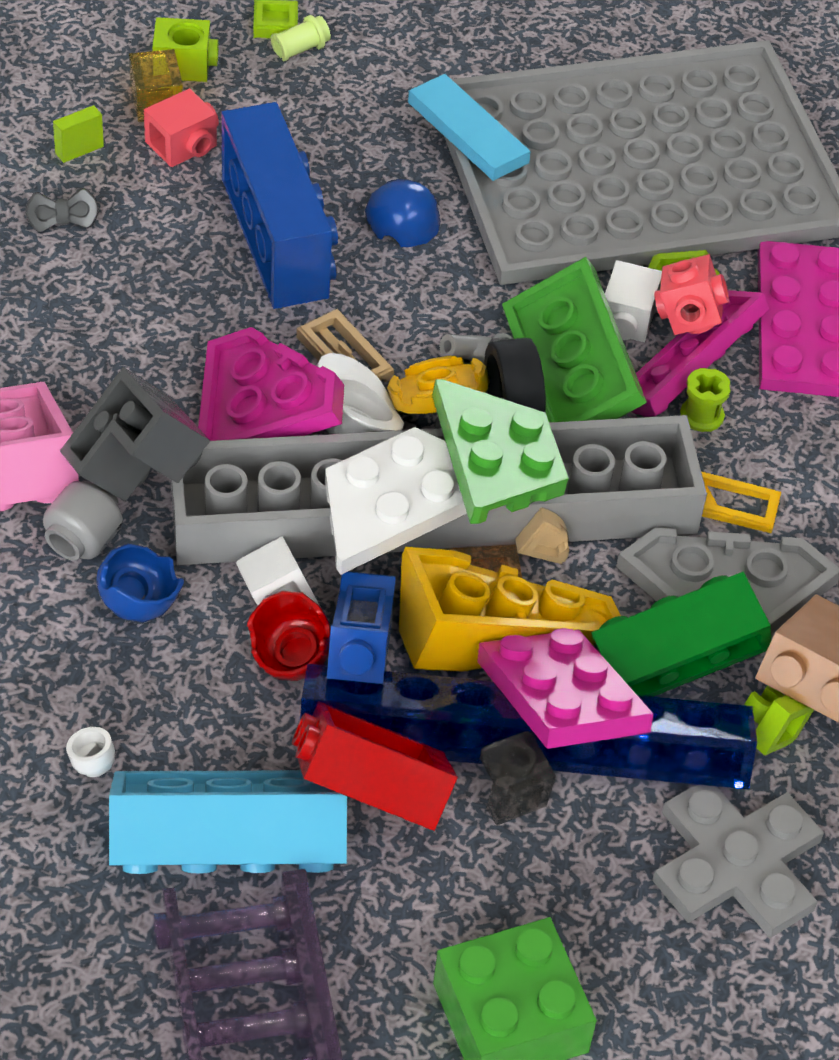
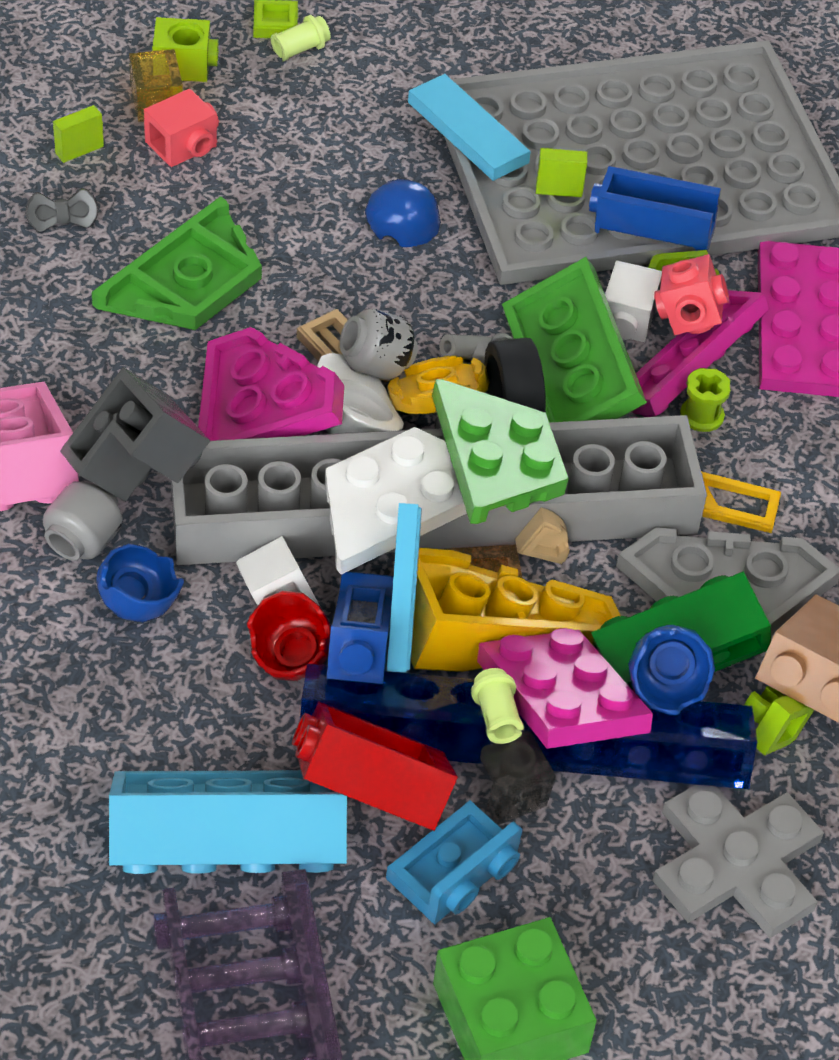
(86, 753): white hinge -> none
(186, 273): none -> bright green wing
(277, 205): blue brick -> none
(378, 344): none -> light grey head
(404, 587): none -> medium azure tile
(455, 861): none -> dark azure bracket
(494, 693): none -> yellowish green pin
(561, 172): none -> lime tile
(656, 207): none -> blue window
(671, 669): none -> blue hair

